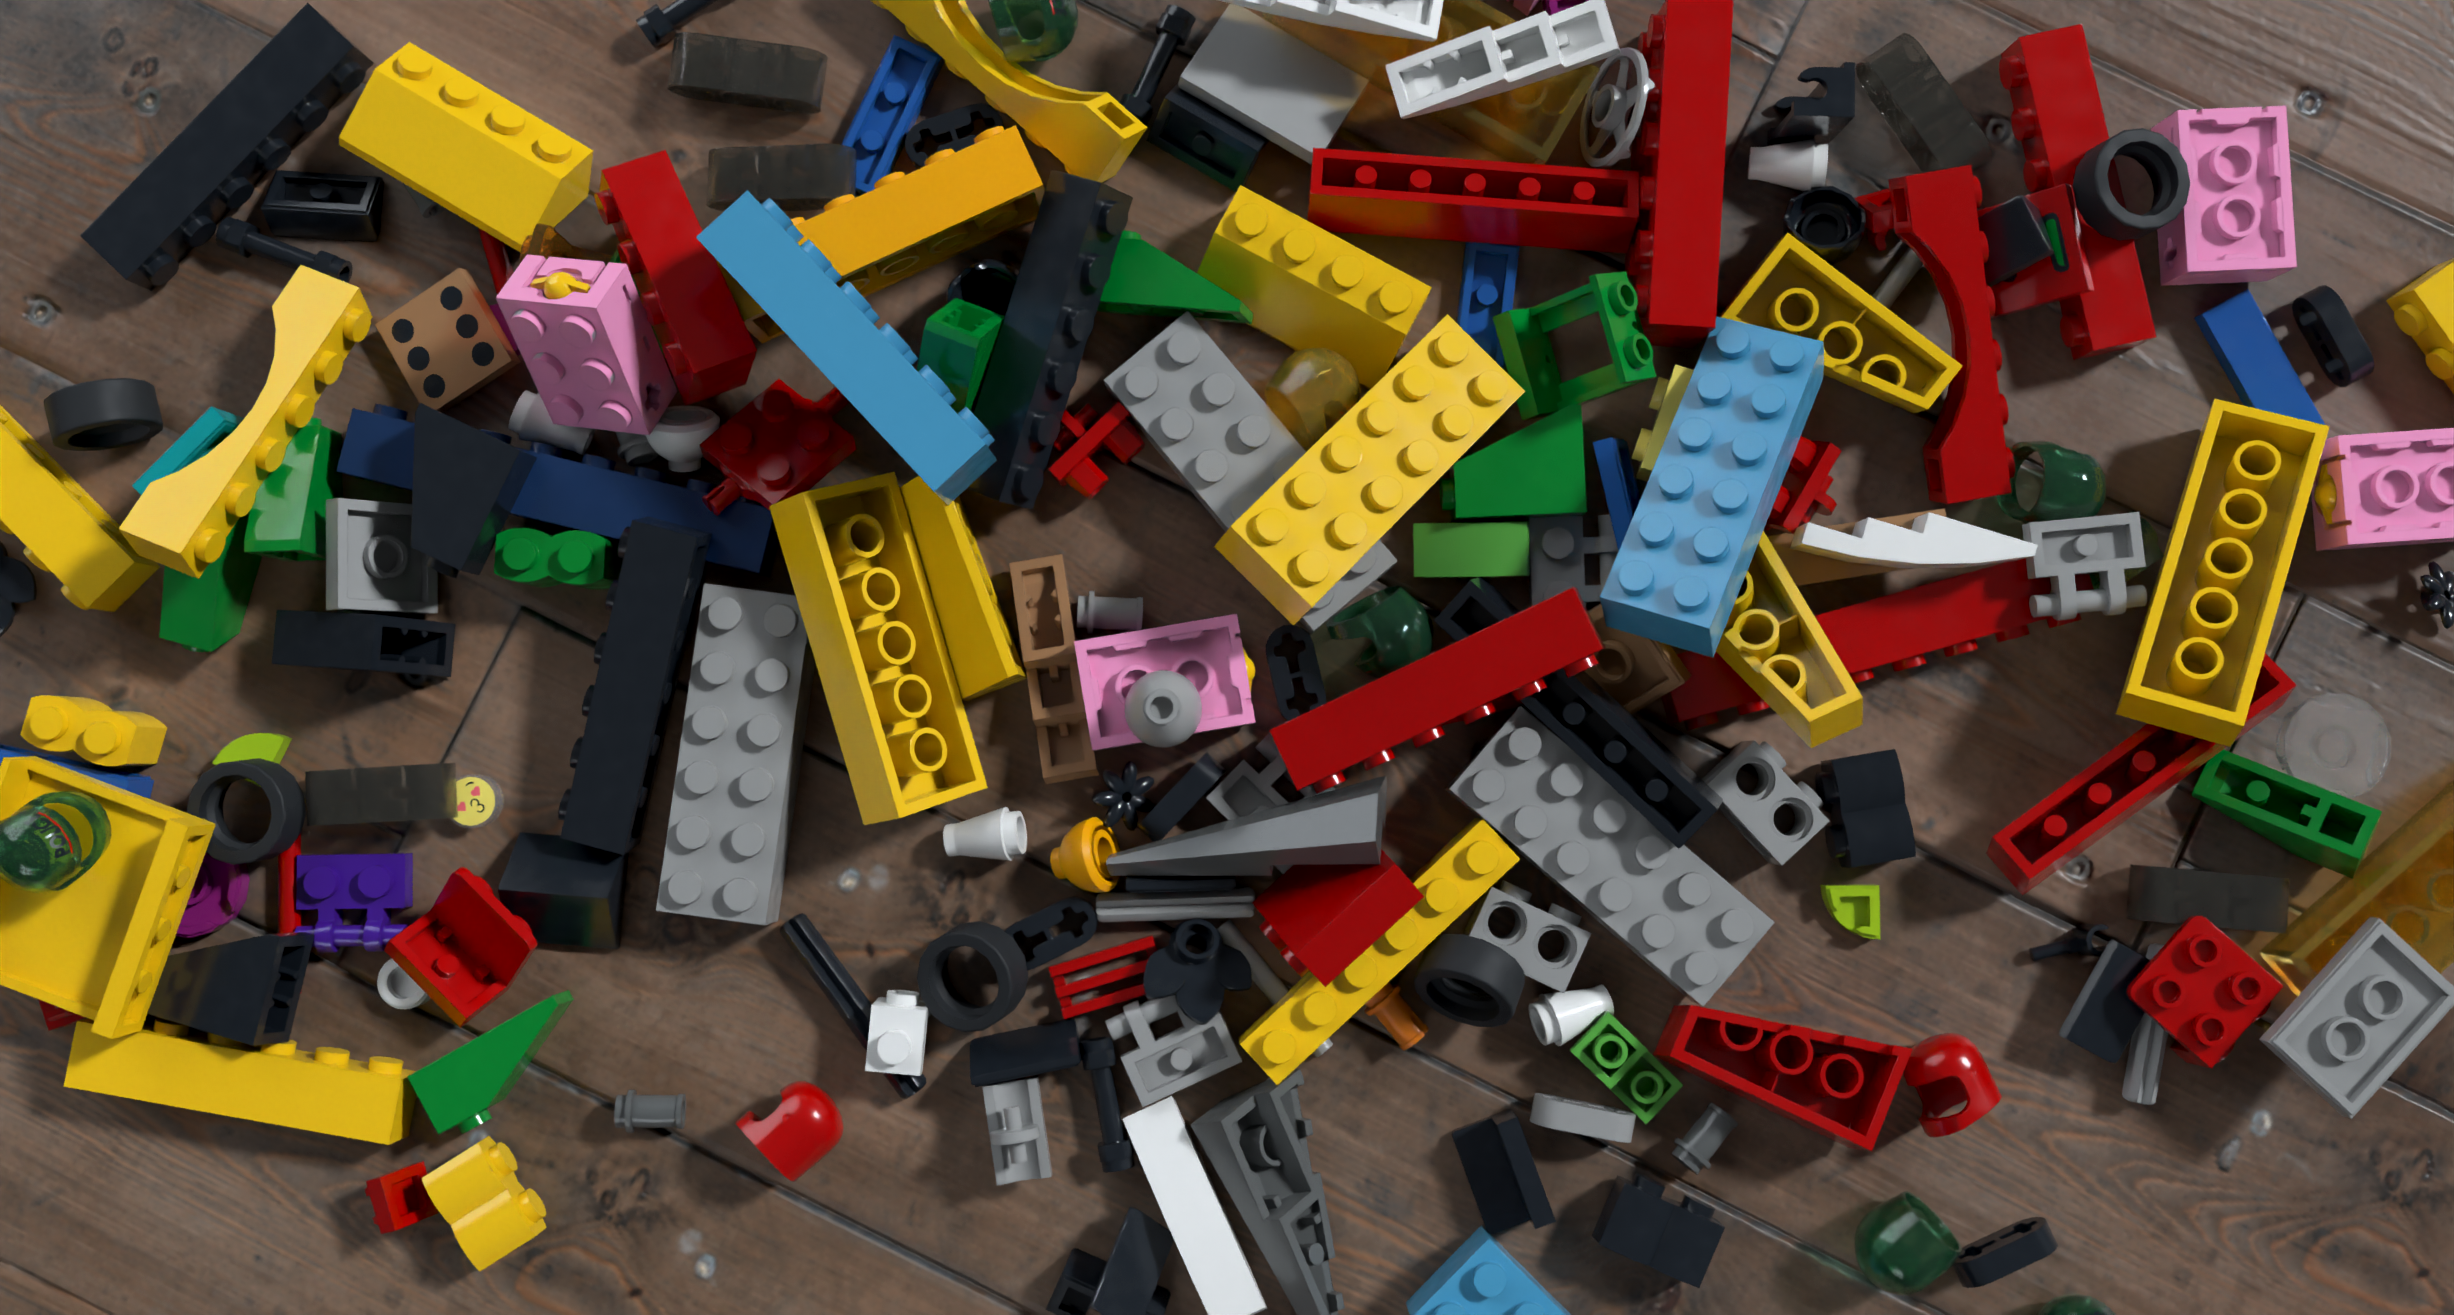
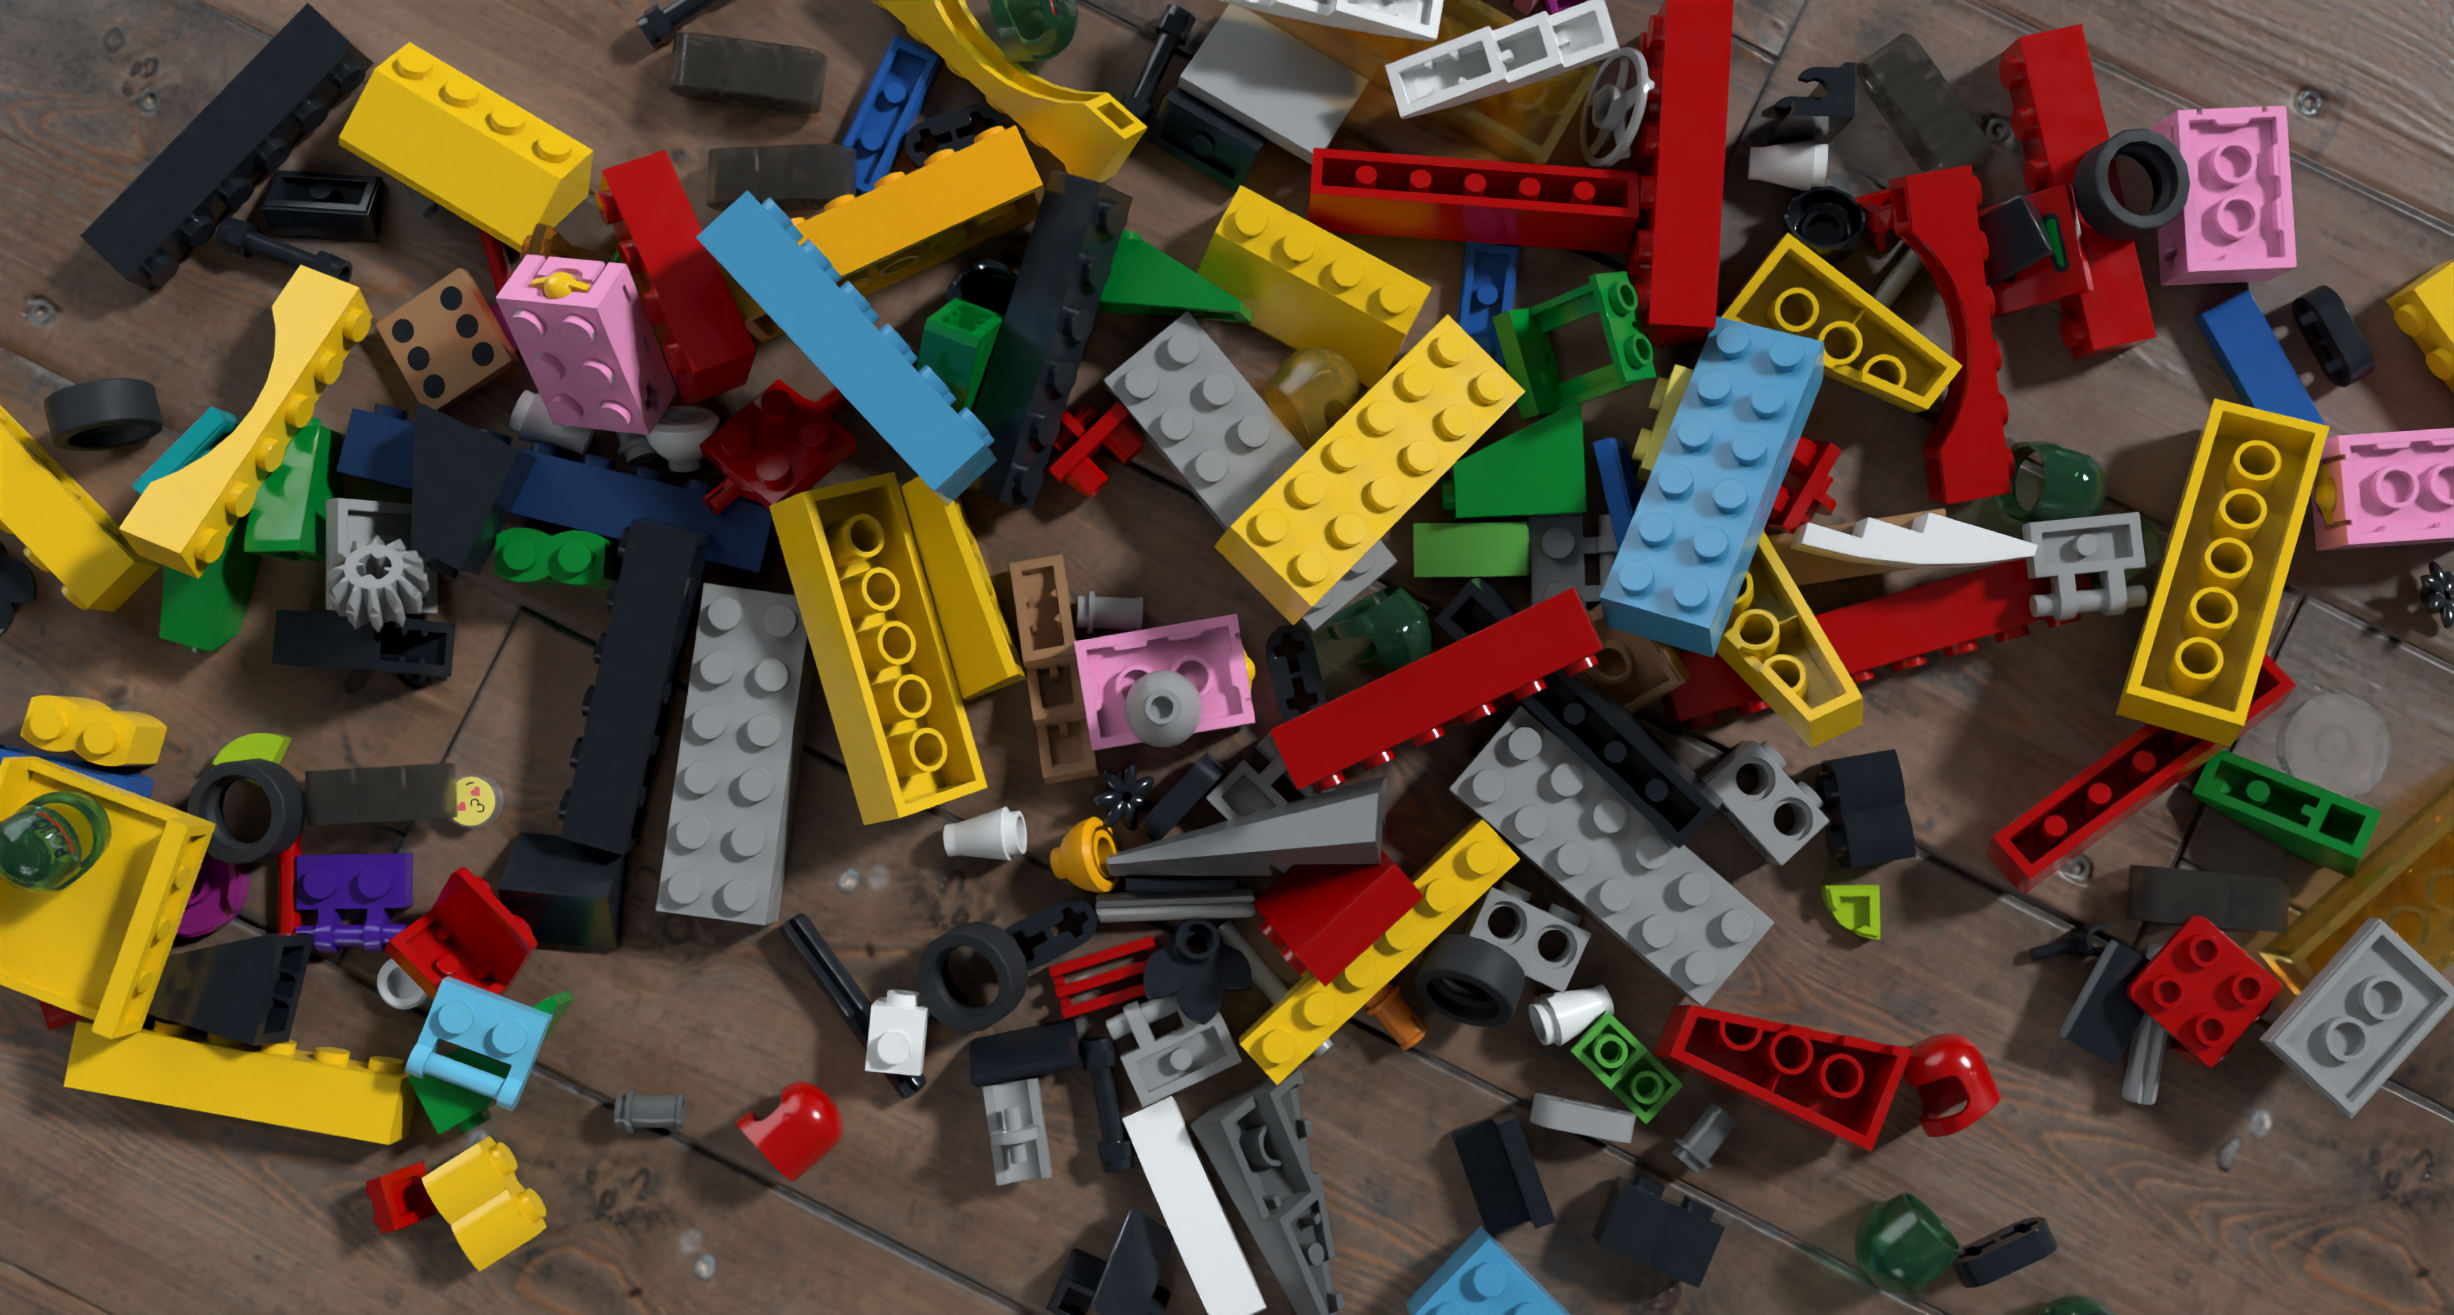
(377, 583): none -> light grey gear
(484, 1025): none -> medium azure plate

